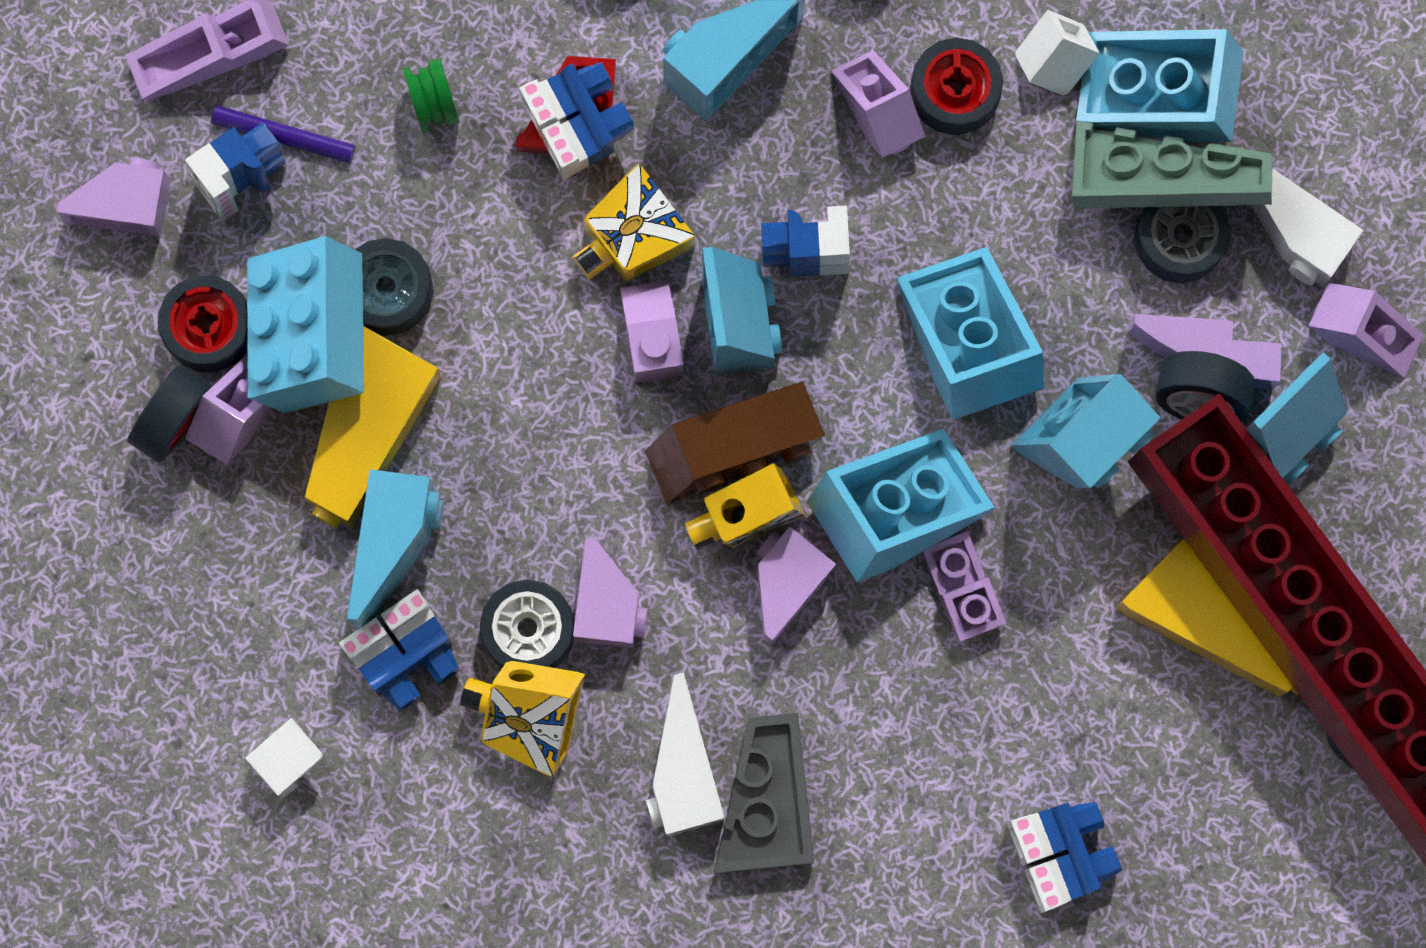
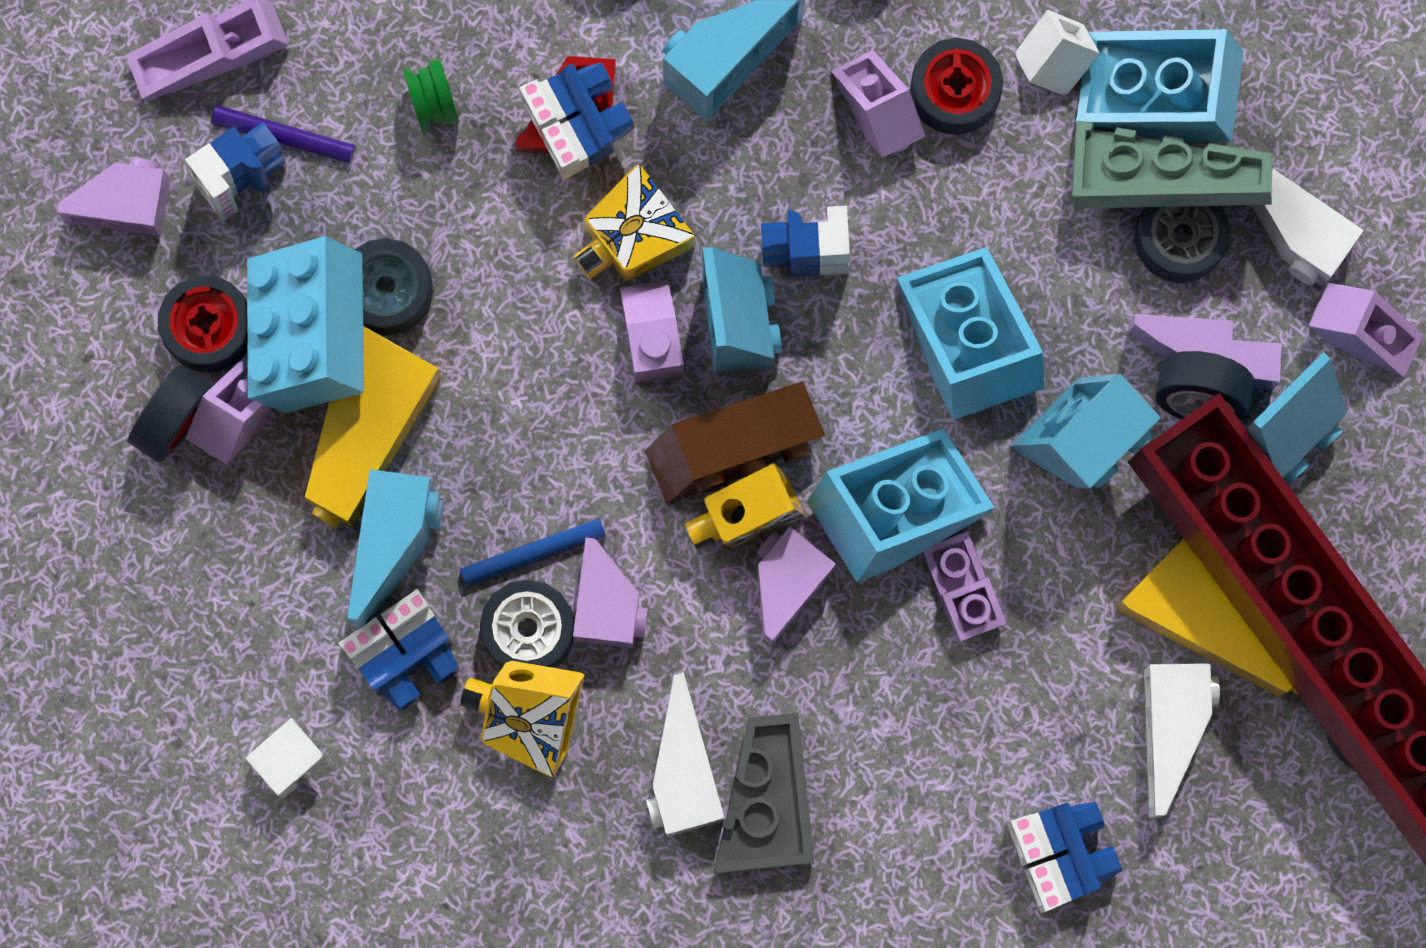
(532, 552): none -> blue bar
(1177, 713): none -> white slope

